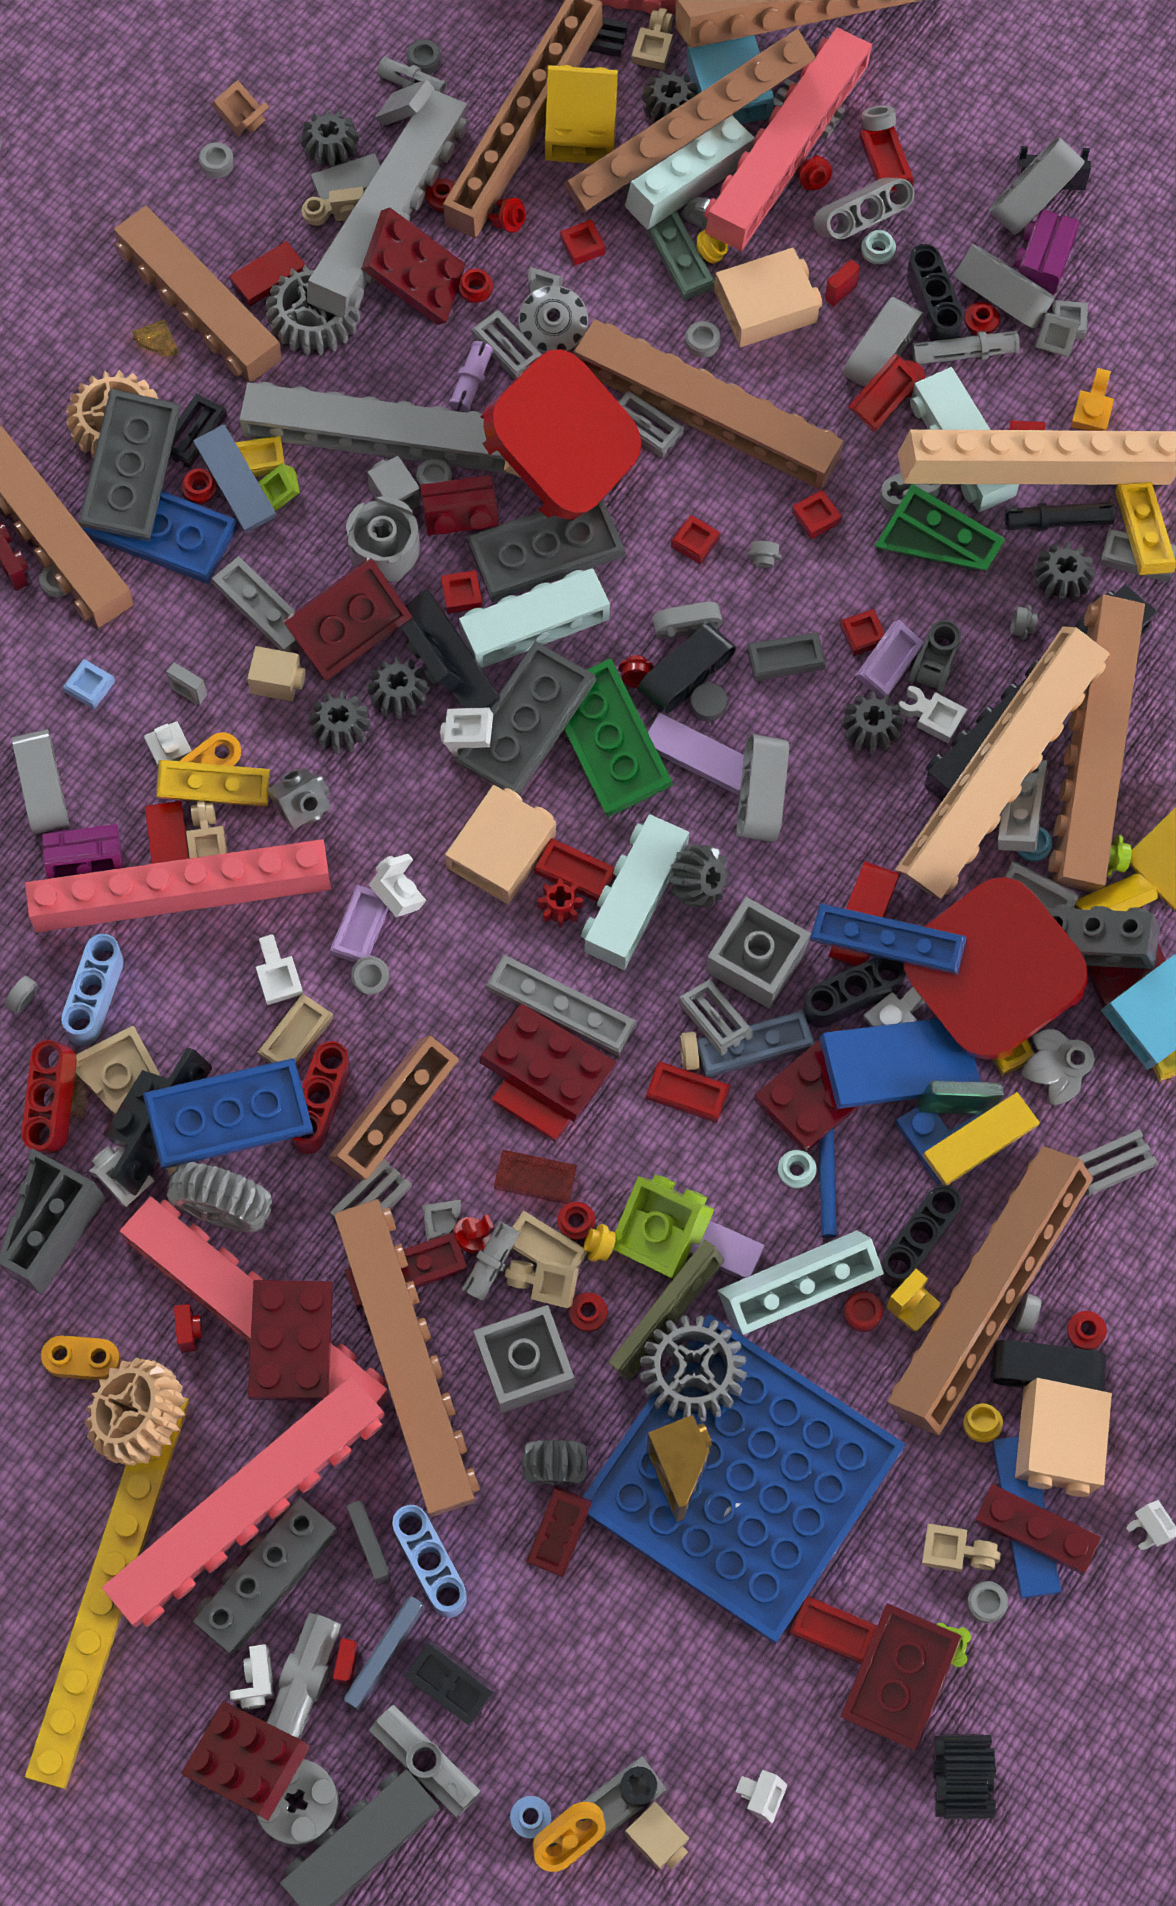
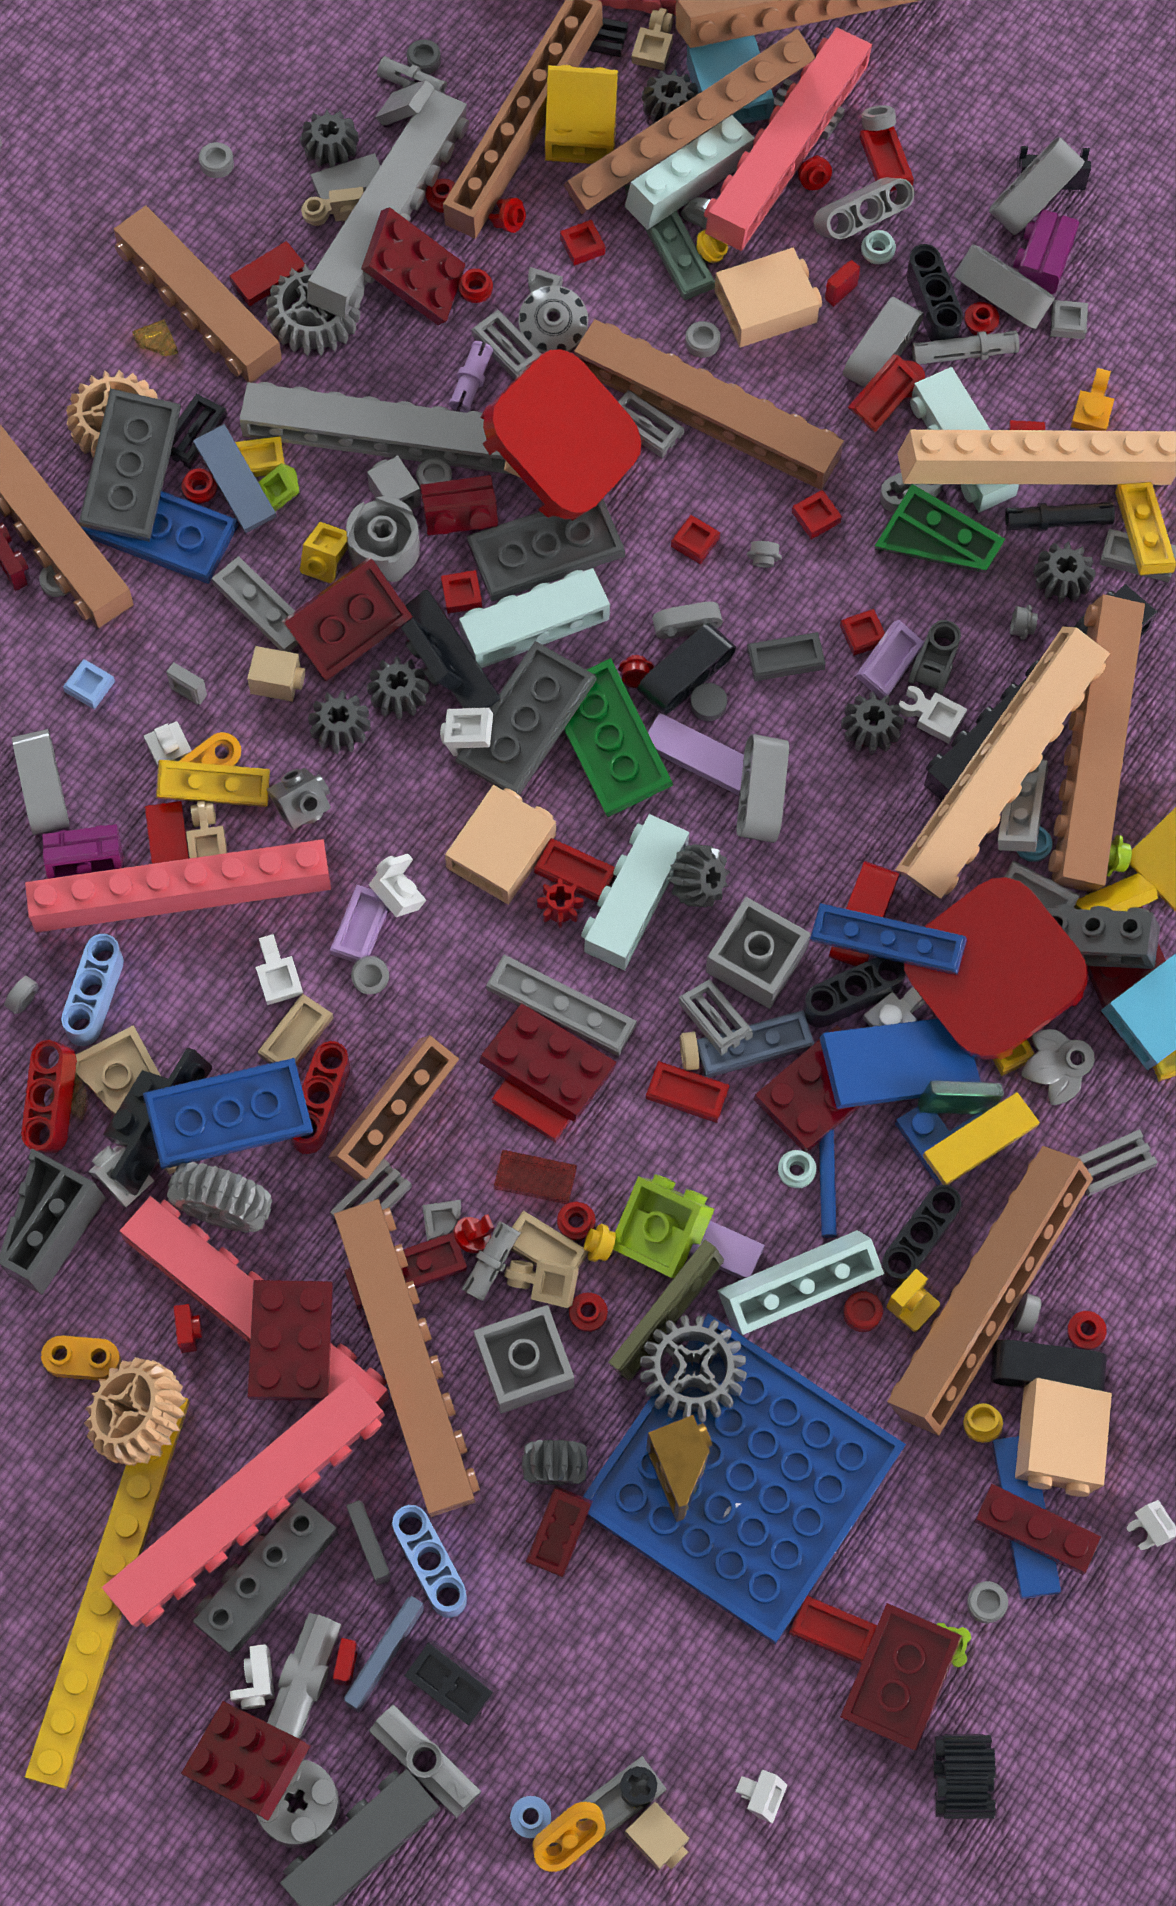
(239, 109): nougat bracket -> none
(323, 552): none -> yellow bracket
(947, 1549): tan plate -> none
(1057, 334): light grey tile -> none

